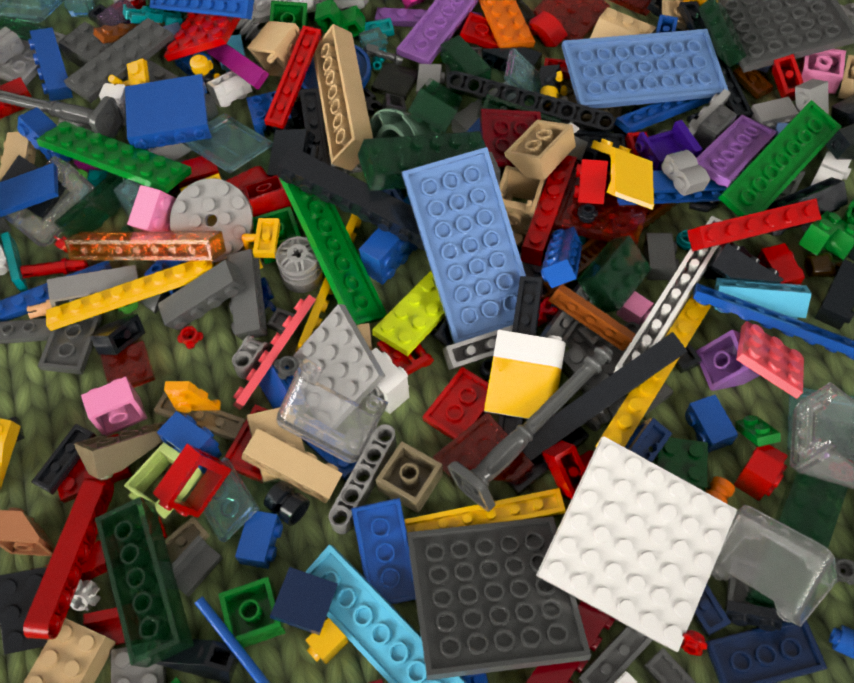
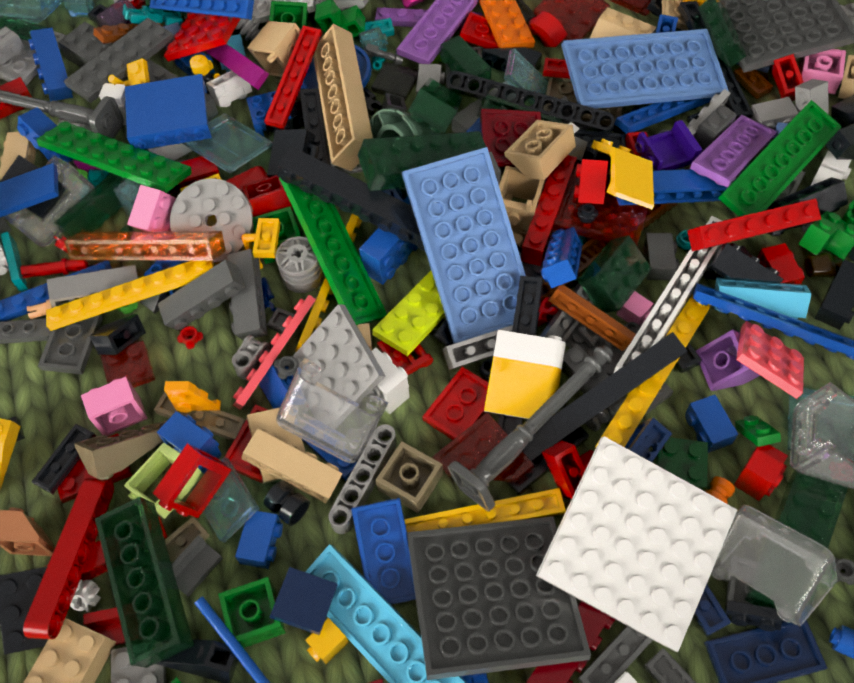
(550, 81): piece -> none
(685, 172): light grey brick -> none
(693, 643): red plate -> none
(703, 206): black arm -> none

